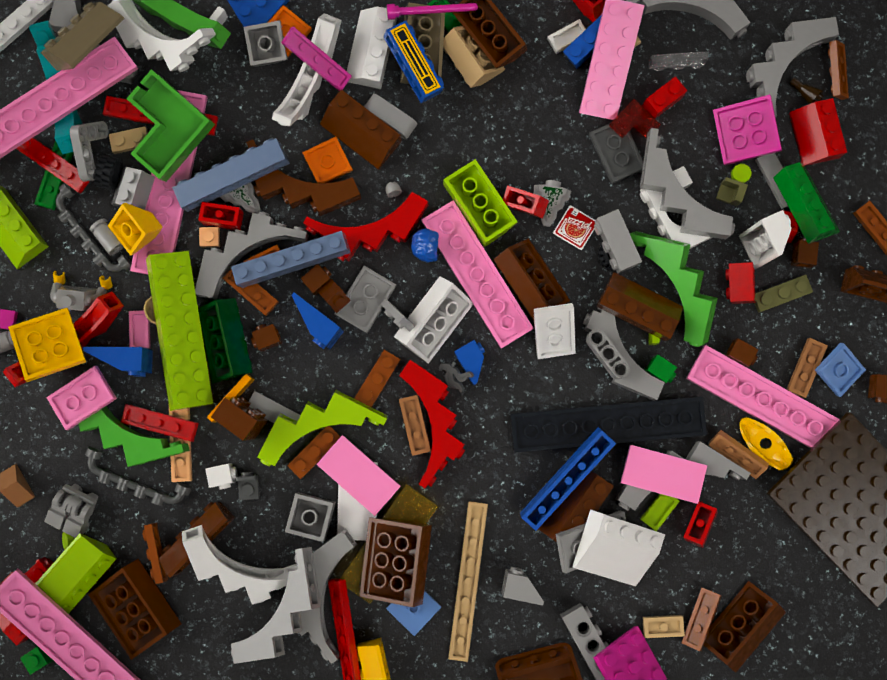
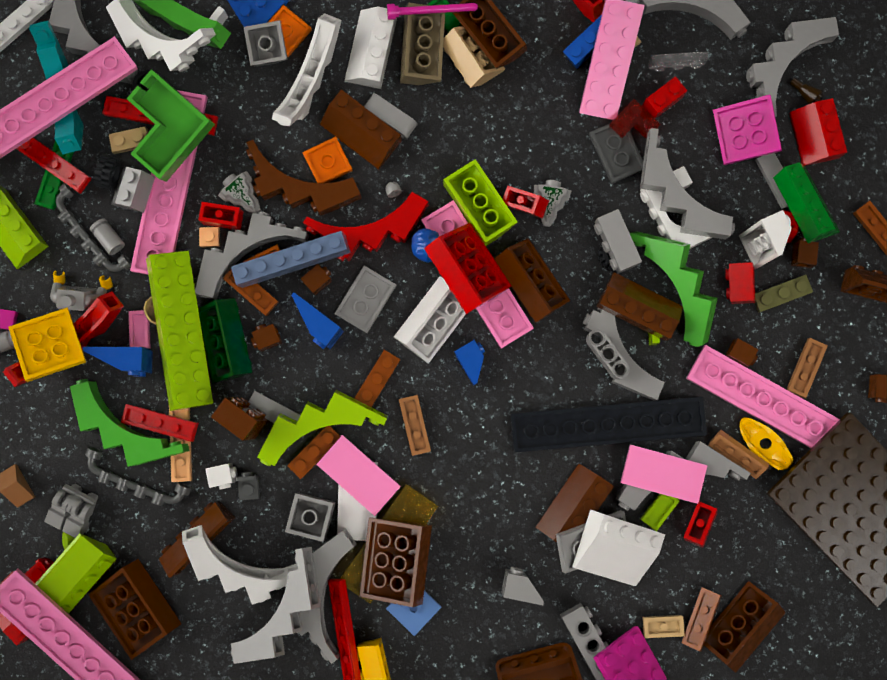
(35, 660): green brick -> none
(80, 138): light grey beam -> none
(81, 36): dark tan slope -> none
(81, 398): bright pink tile -> none
(134, 227): yellow slope -> none
(153, 552): dark orange plate -> none
(231, 174): sand blue brick -> none
(235, 392): light orange tile -> none
(316, 58): dark pink tile -> none
(334, 295): reddish brown brick -> none
(400, 320): light grey plate -> none
(413, 61): brick -> none
(431, 391): red arch -> none
(453, 372): dark grey piece -> none
(467, 267): none -> red slope
(468, 581): tan tile -> none
(554, 331): white plate -> none
(564, 37): white tile -> none
(567, 478): blue brick -> none
(575, 227): sticker -> none
(661, 369): green brick -> none
(731, 191): olive panel -> none
(741, 173): lime tile -> none
(838, 70): dark orange plate -> none
(840, 369): medium blue plate -> none

